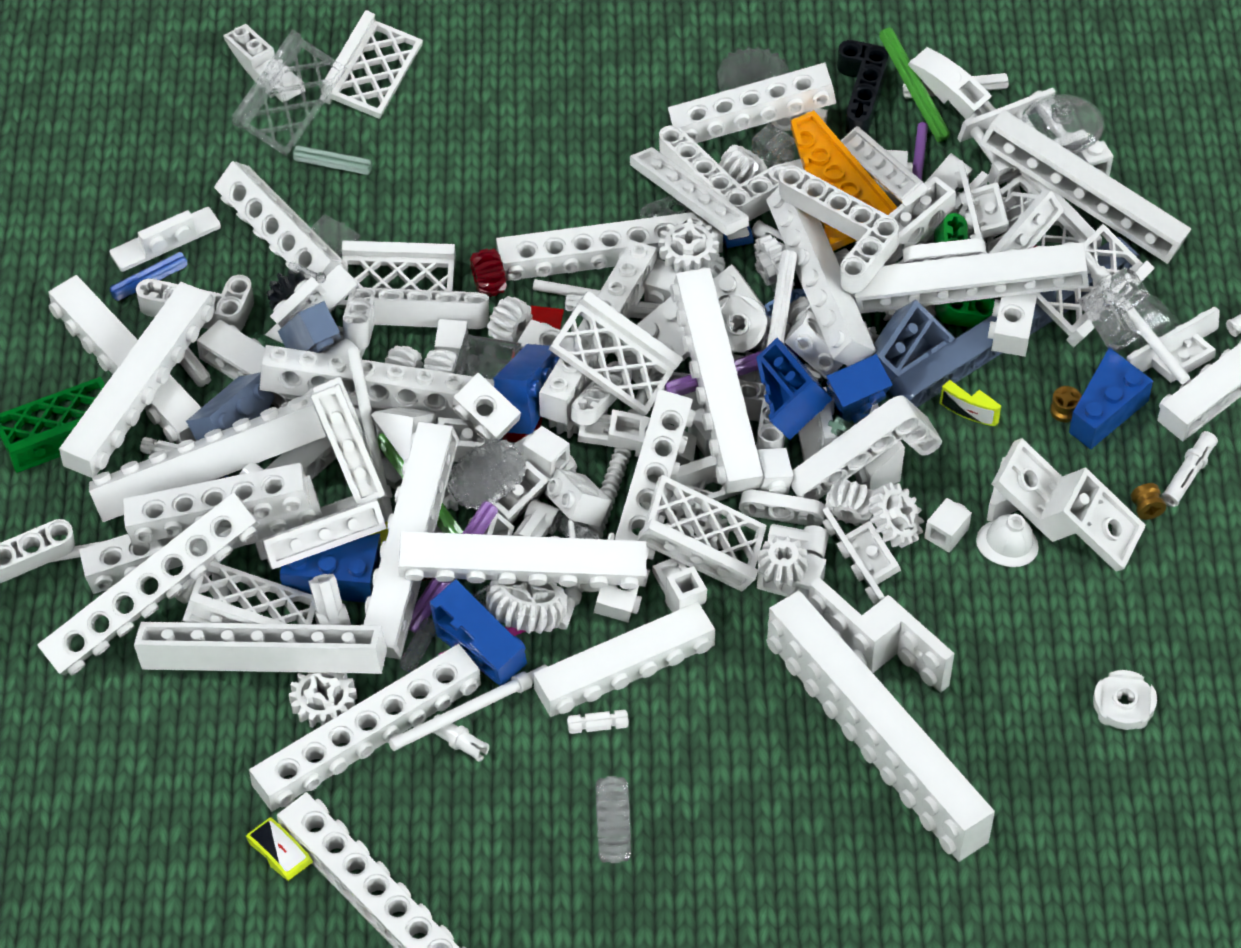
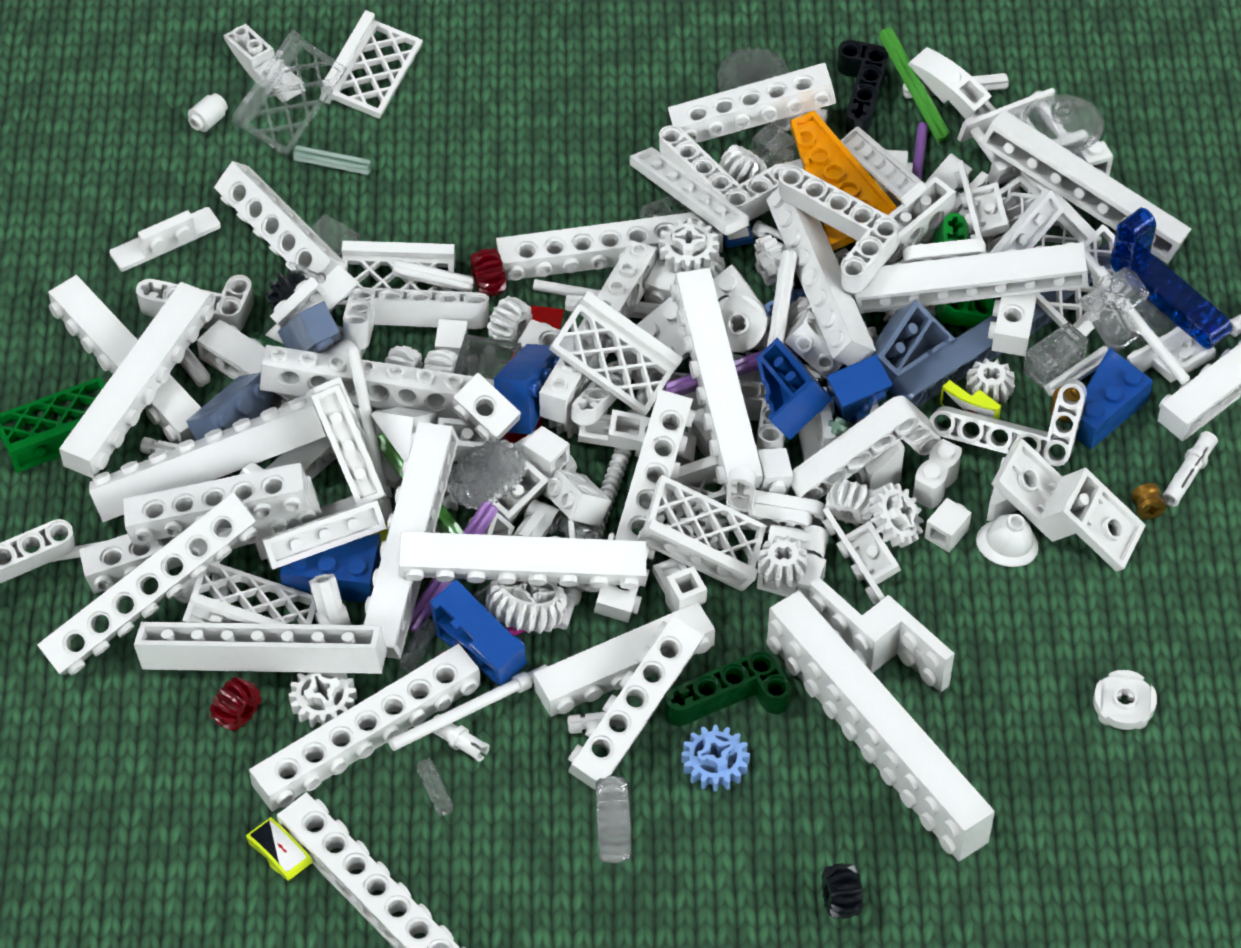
(157, 271): axle -> none
(207, 112): none -> white brick
(235, 704): none -> dark red gear
(433, 276): none -> white axle
(435, 787): none -> clear axle
(674, 635): none -> white brick
(687, 704): none -> dark green beam
(713, 760): none -> light blue gear
(779, 515): none -> white beam
(842, 891): none -> black gear
(937, 473): none -> white brick
(991, 379): none -> white gear
(1044, 439): none -> white beam
(1055, 354): none -> clear brick
(1078, 371): none -> white axle
(1166, 289): none -> clear blue beam

